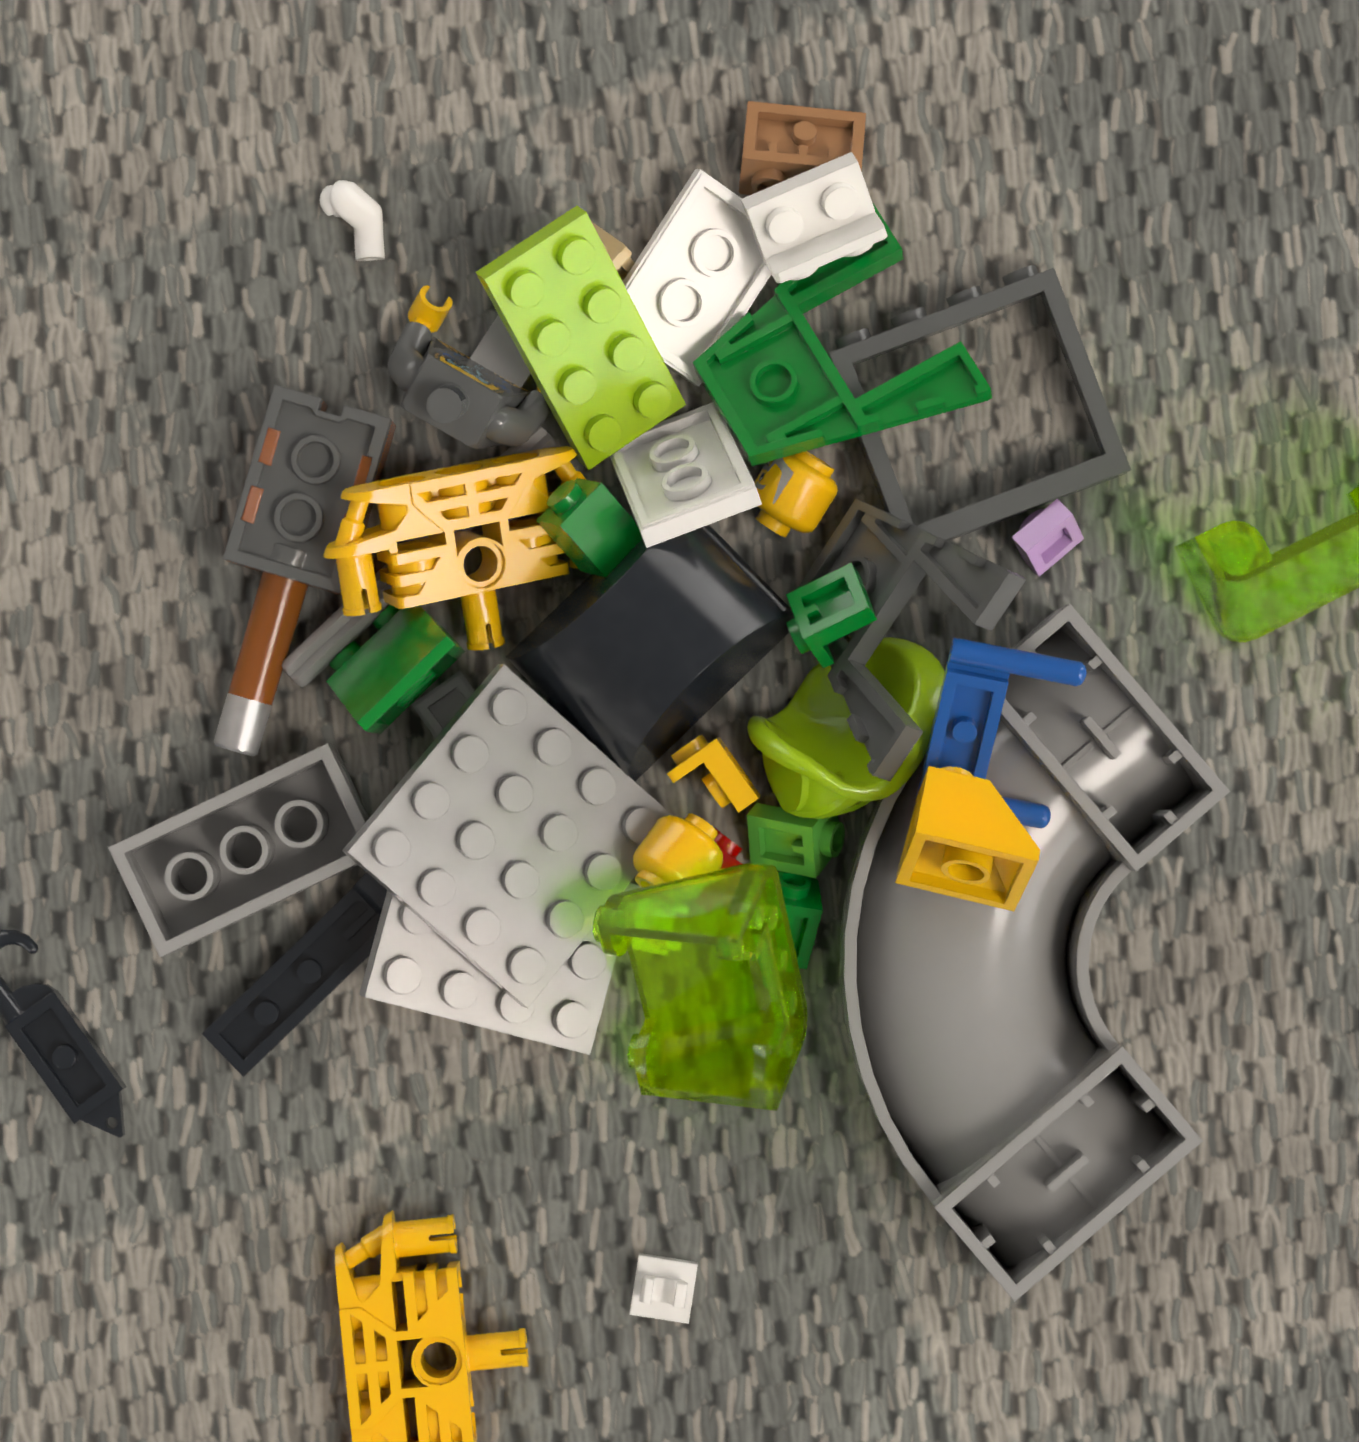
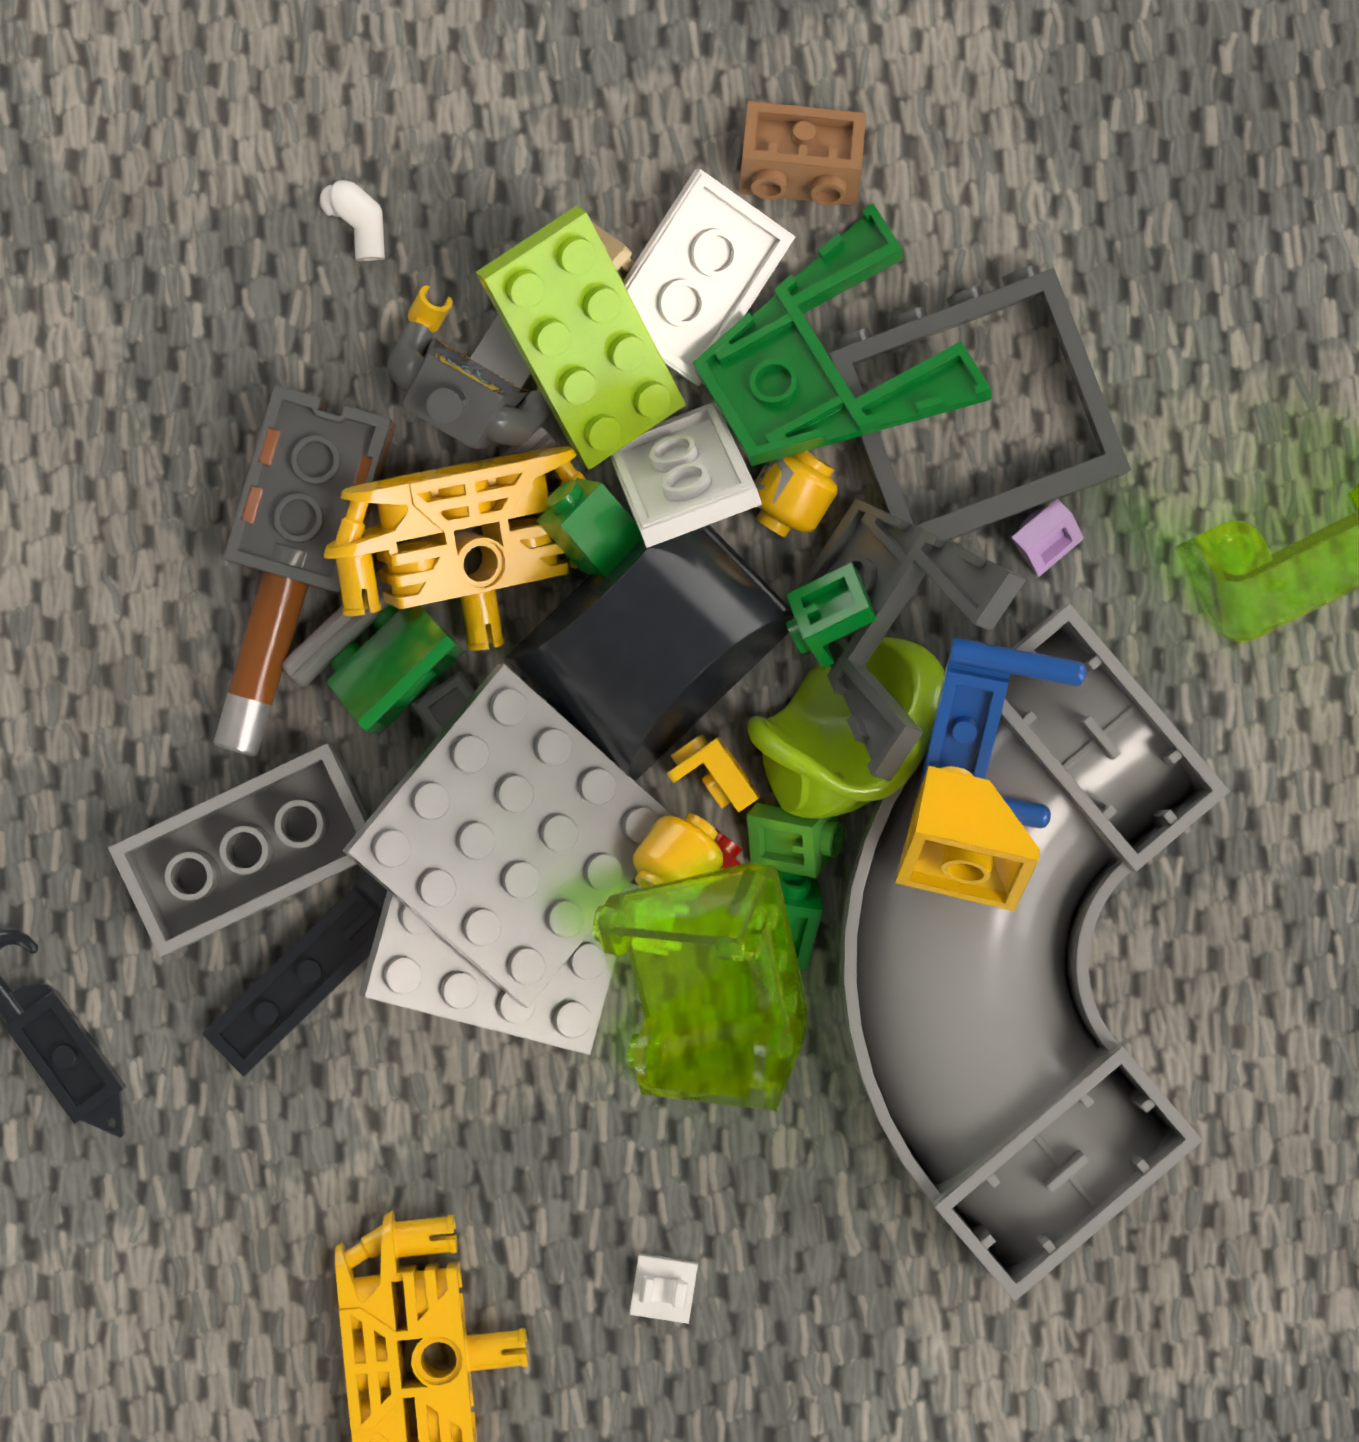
(814, 219): white bracket -> none

